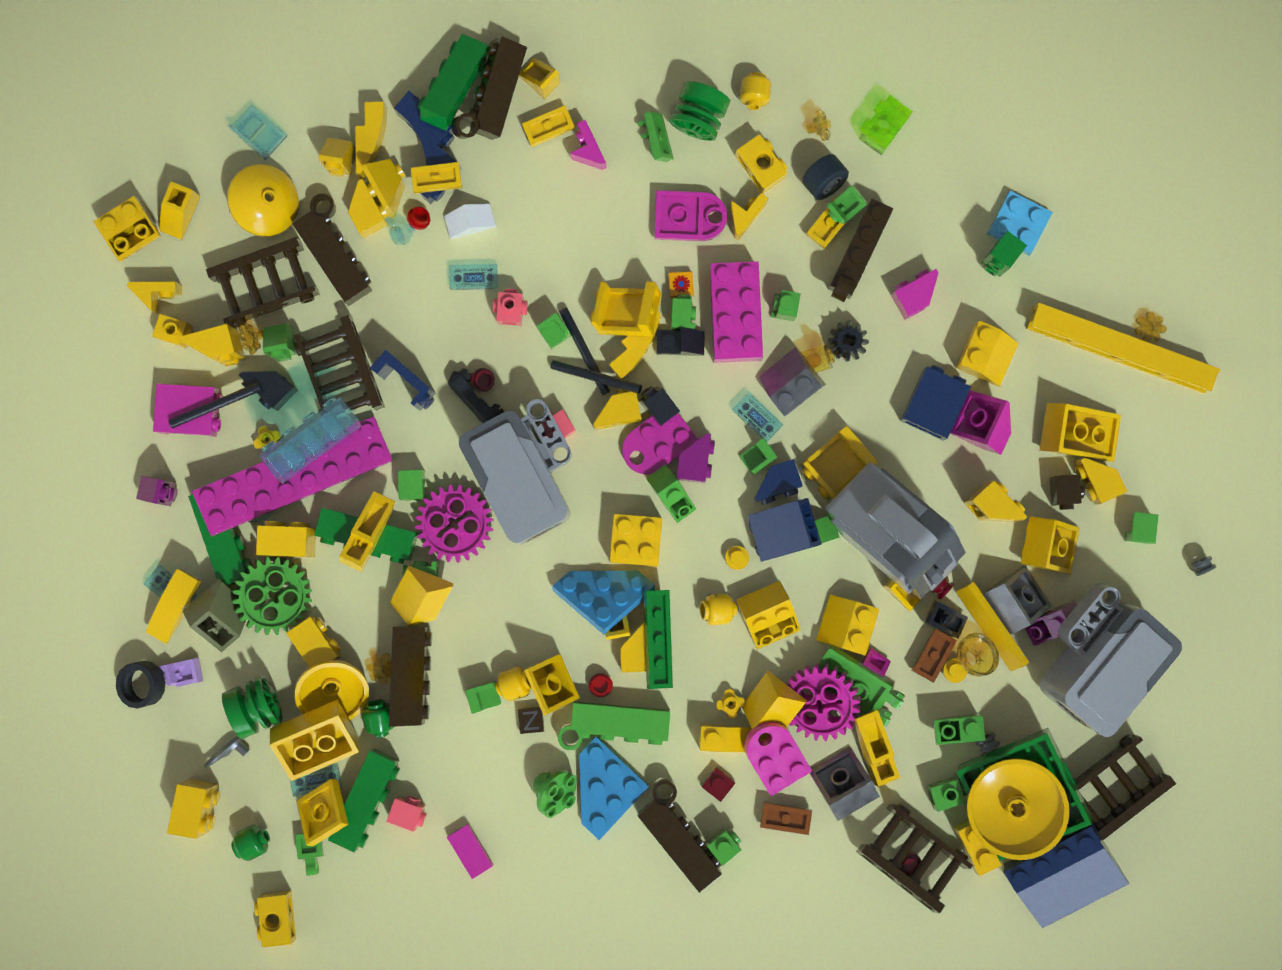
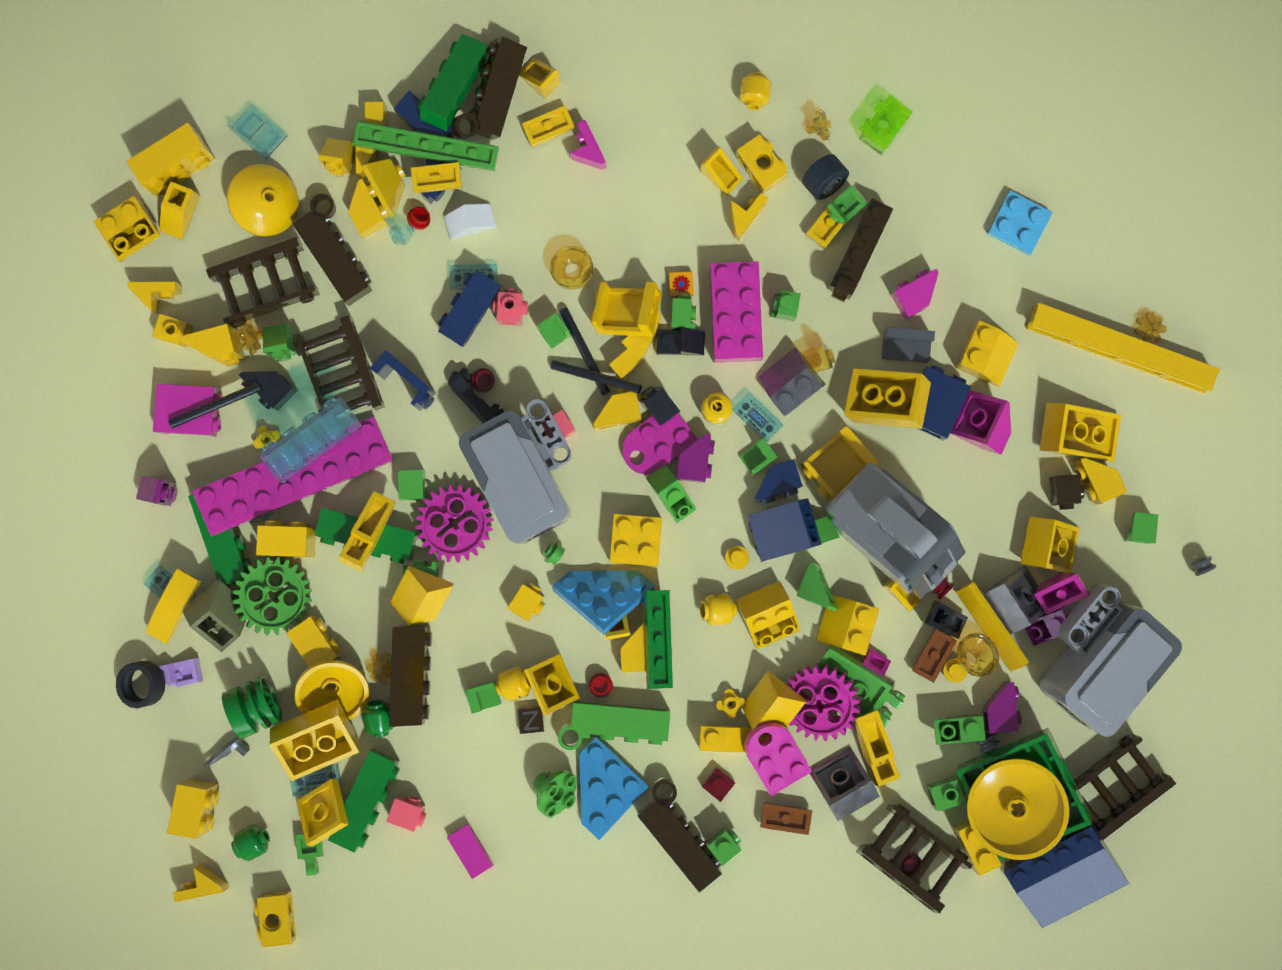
(171, 160): none -> yellow brick
(206, 884): none -> yellow slope
(425, 146): none -> bright green tile
(469, 307): none -> dark blue brick
(527, 602): none -> yellow brick
(553, 553): none -> bright green plate
(567, 256): none -> clear yellow piece
(657, 135): bright green plate -> none
(685, 216): dark pink plate -> none
(699, 111): green wheel -> none
(714, 416): none -> yellow head
(721, 171): none -> yellow slope
(816, 589): none -> bright green slope
(845, 349): black gear -> none
(887, 398): none -> yellow brick
(907, 344): none -> dark grey panel
(993, 504): yellow slope -> none
(1000, 710): none -> magenta slope
(1003, 254): green brick -> none
(1060, 591): none -> dark pink slope

